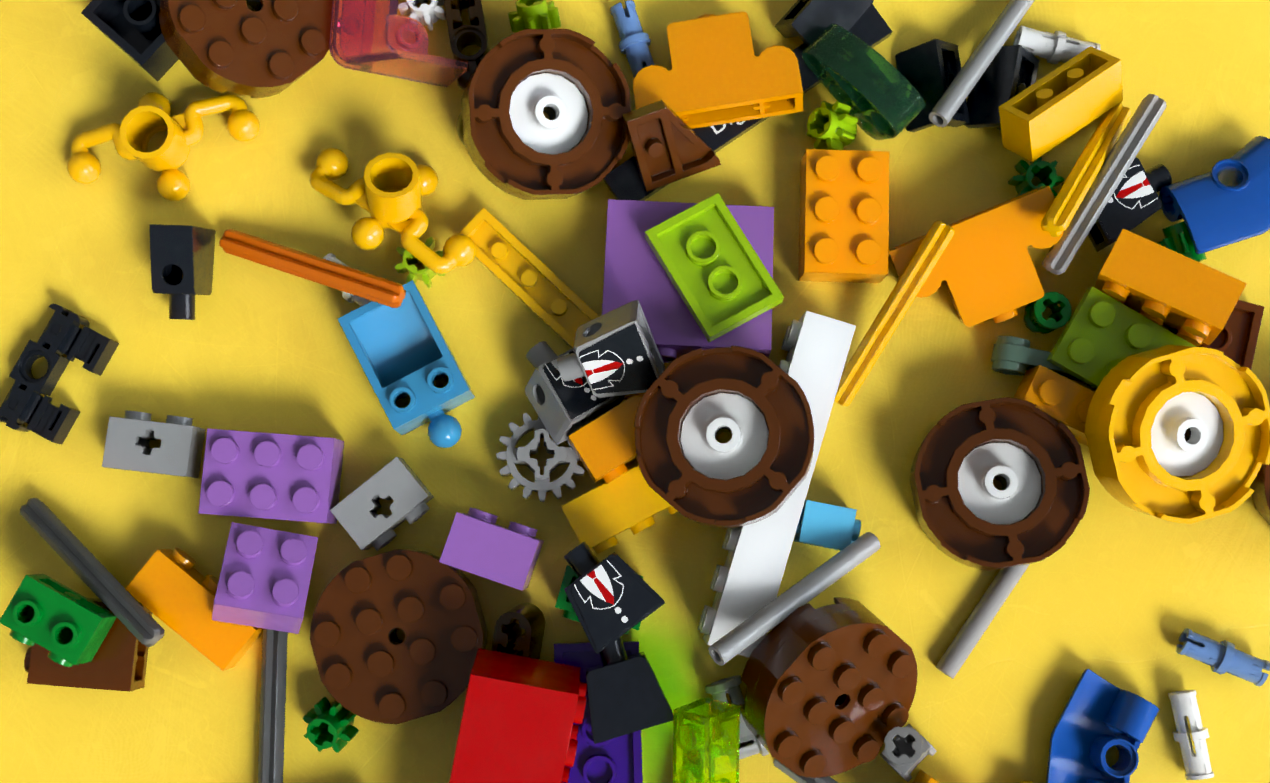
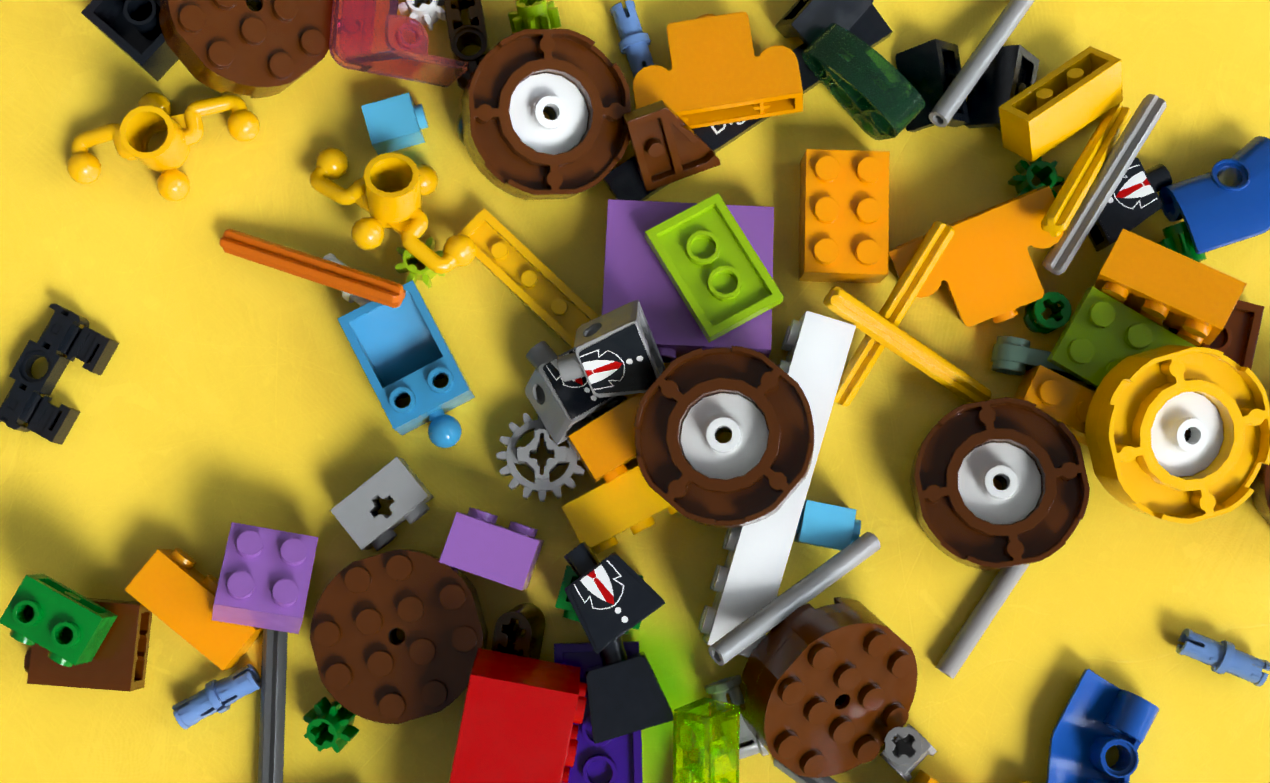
(92, 572): dark grey axle -> none
(130, 438): light grey brick -> none
(177, 252): black torso -> none
(217, 696): none -> medium blue pin
(271, 476): medium lavender brick -> none
(394, 123): none -> medium azure brick
(832, 126): lime gear -> none
(905, 346): none -> yellow axle
(1053, 46): white pin -> none
(1196, 764): white pin -> none

